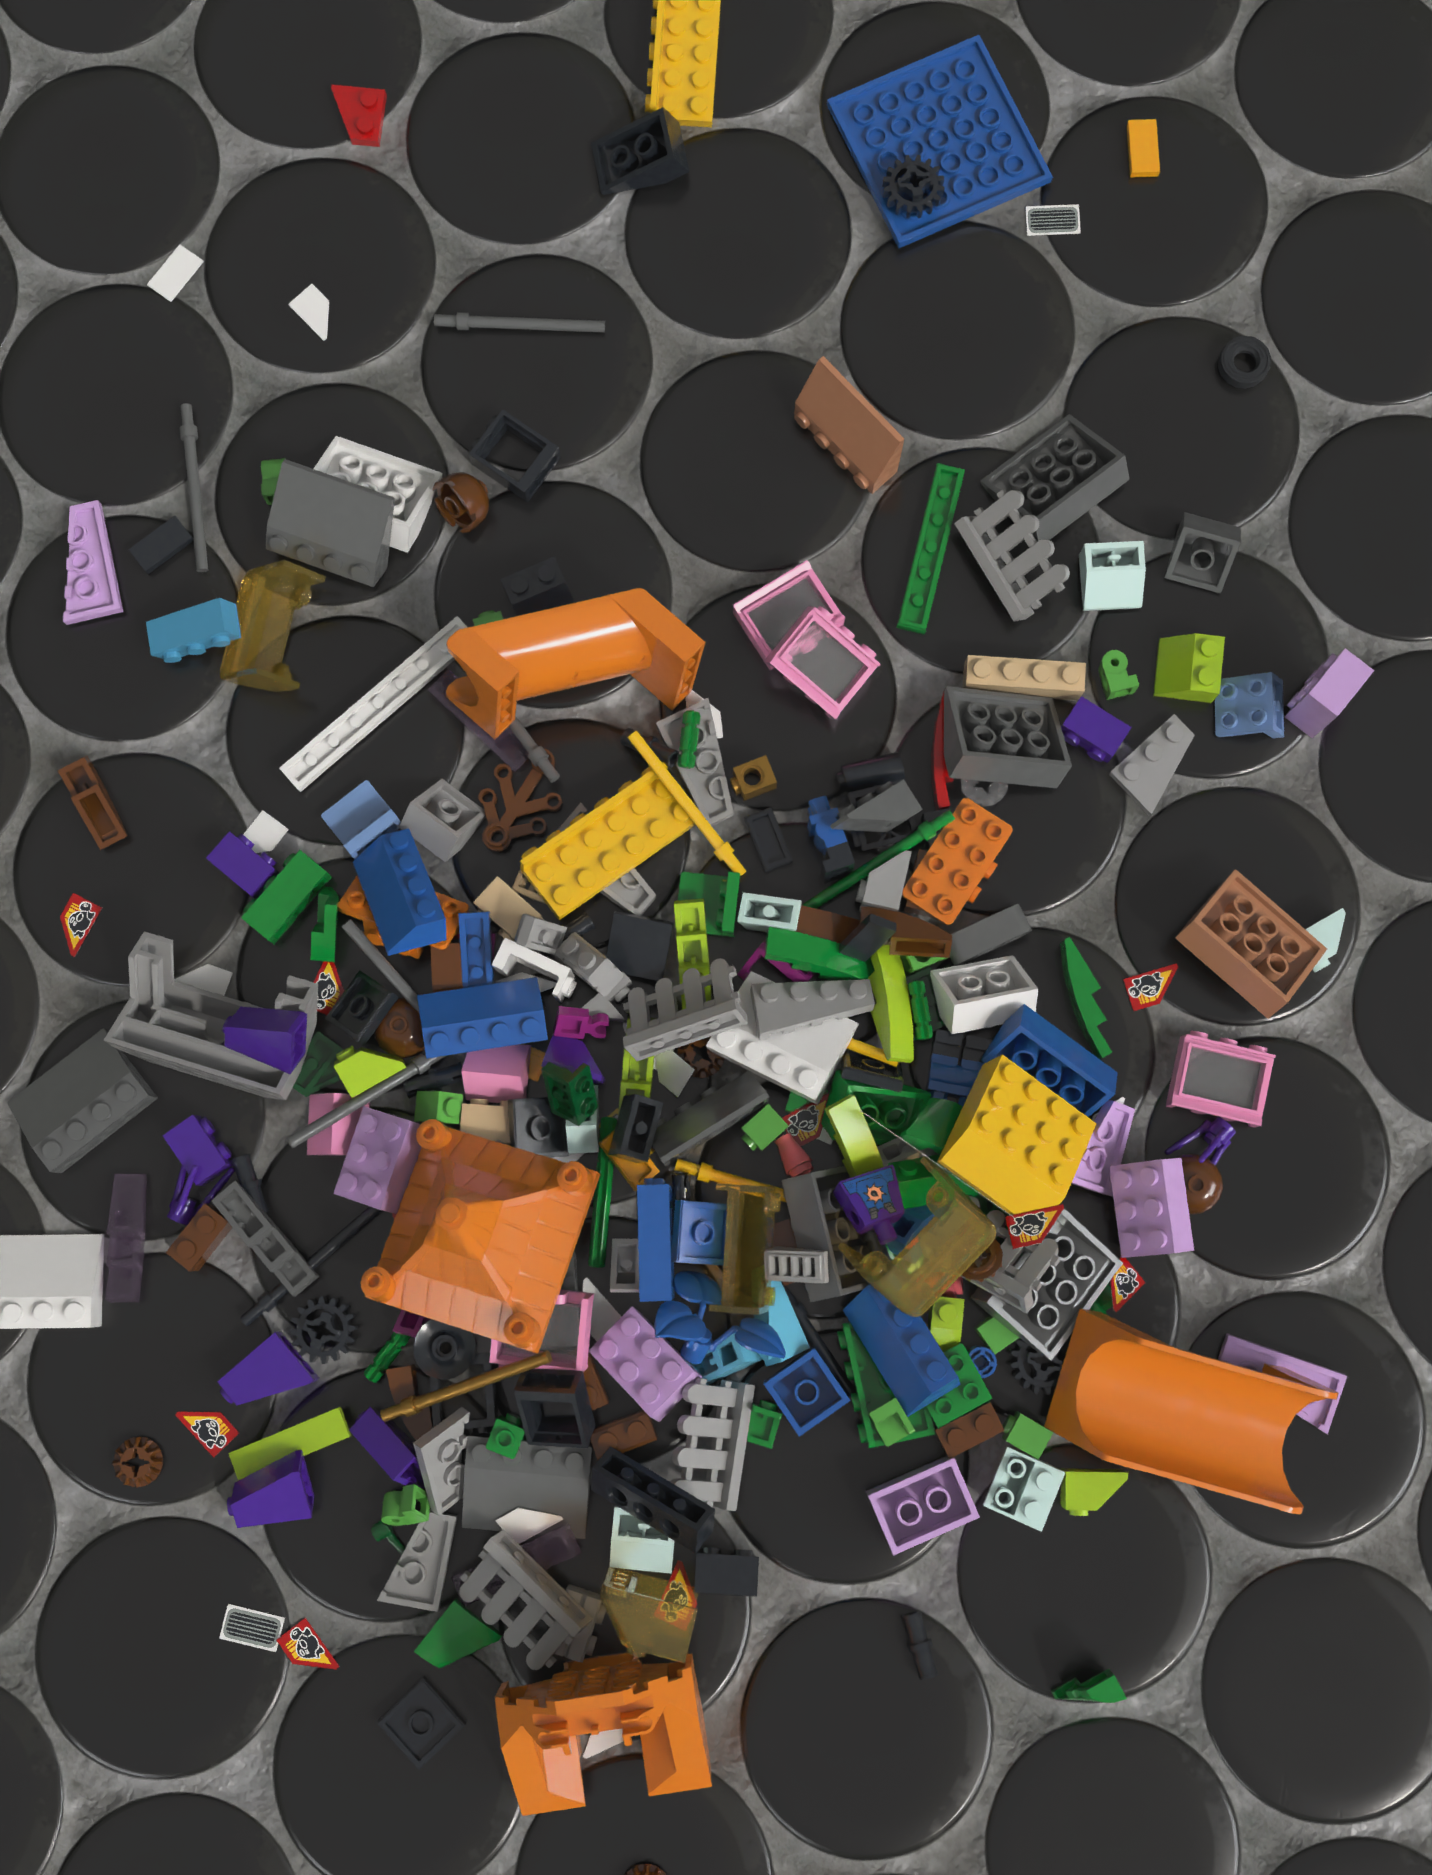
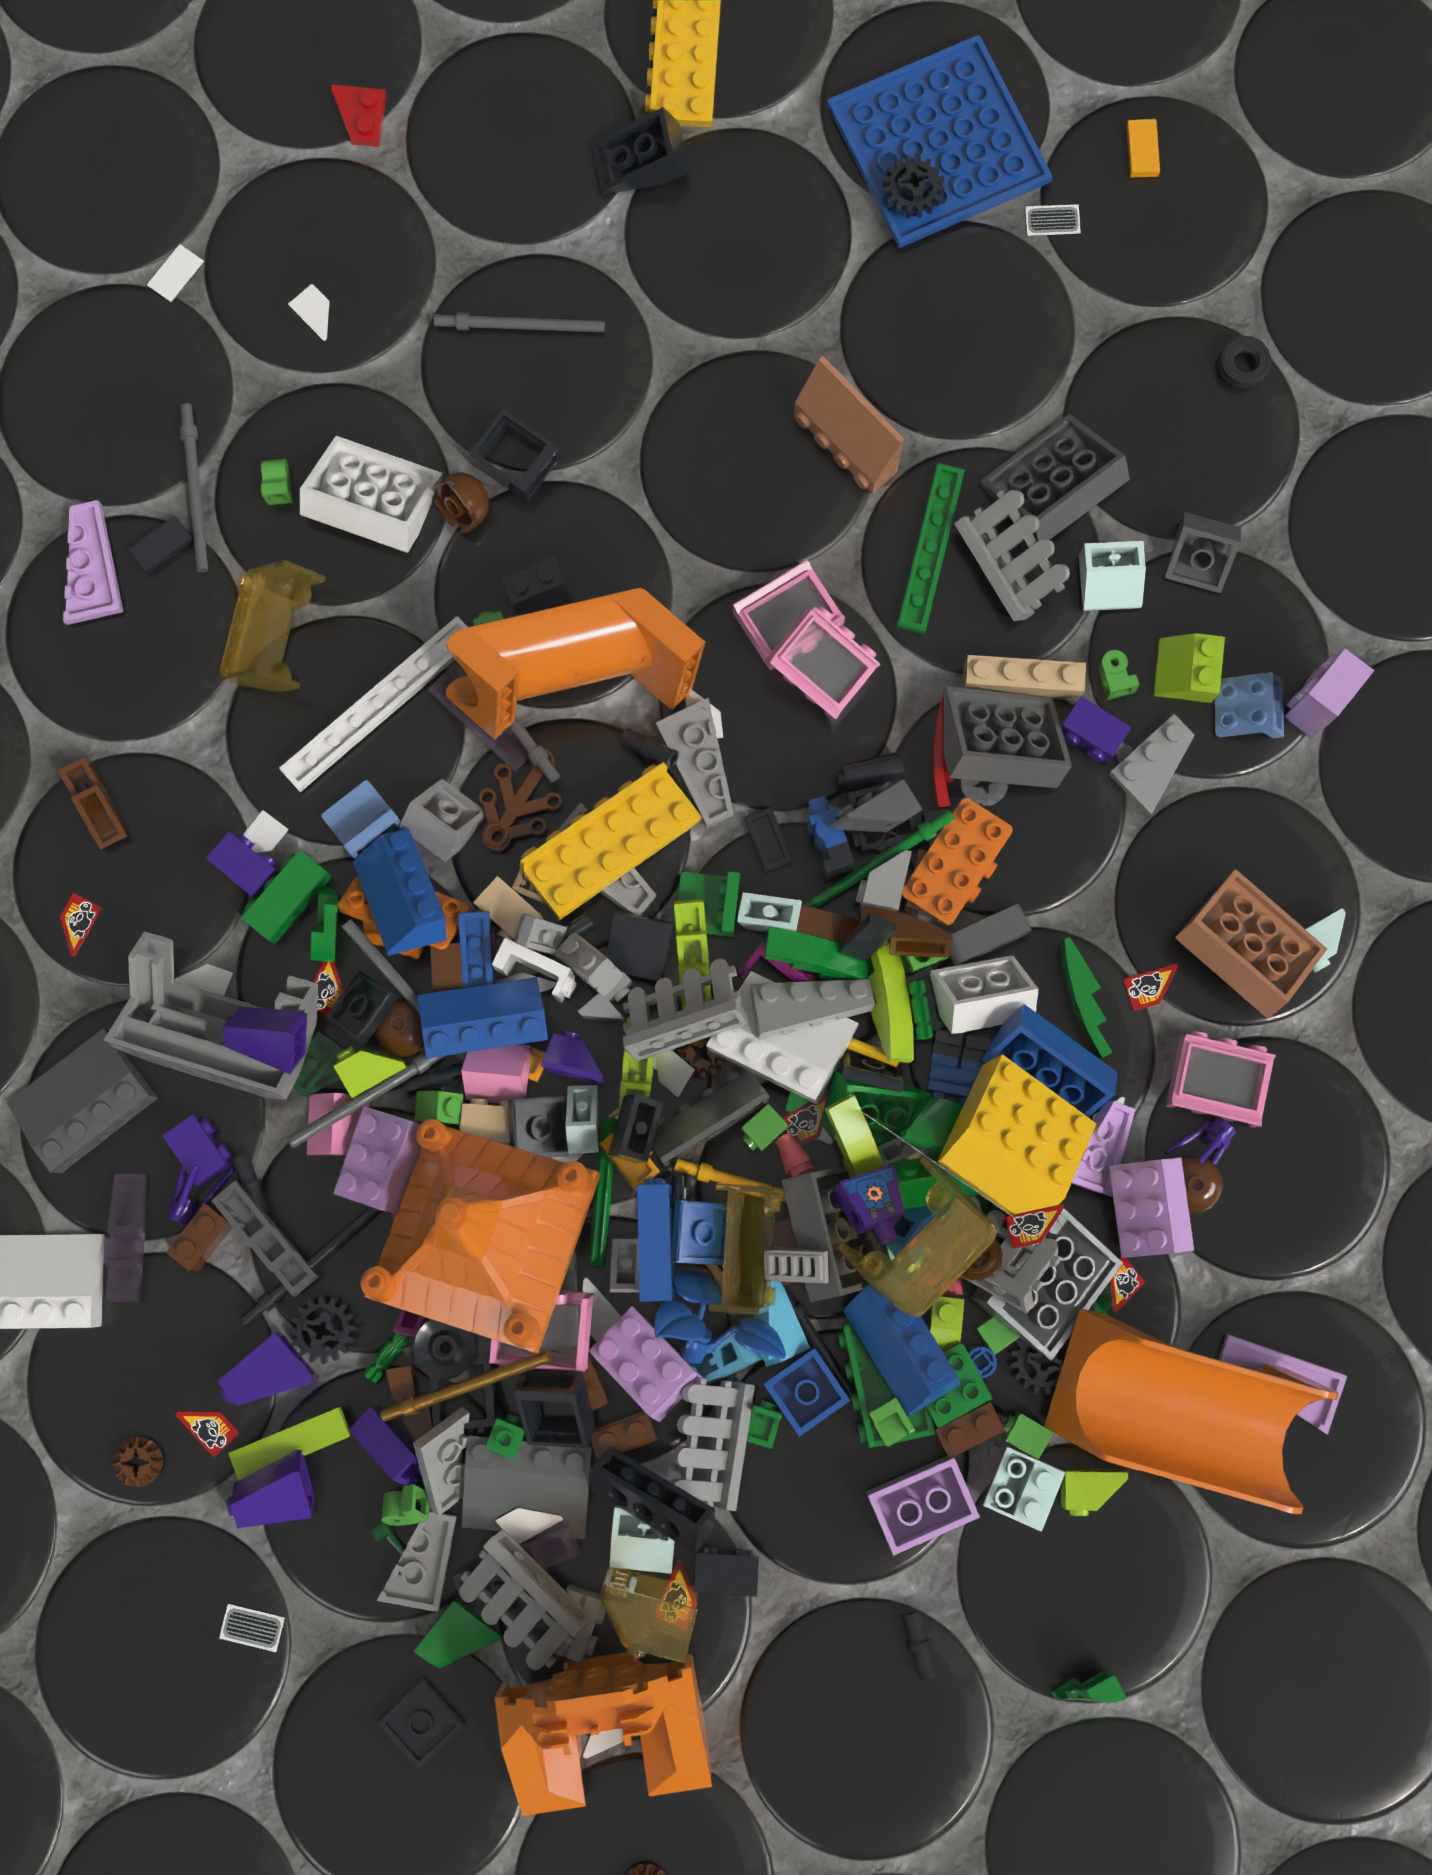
(193, 630): dark azure brick -> none
(305, 1647): sticker -> none
(330, 523): dark grey slope -> none
(570, 1093): dark green bracket -> none
(575, 1022): magenta plate -> none
(689, 739): green axle -> none
(722, 850): yellow bar -> none
(759, 767): pearl gold brick -> none

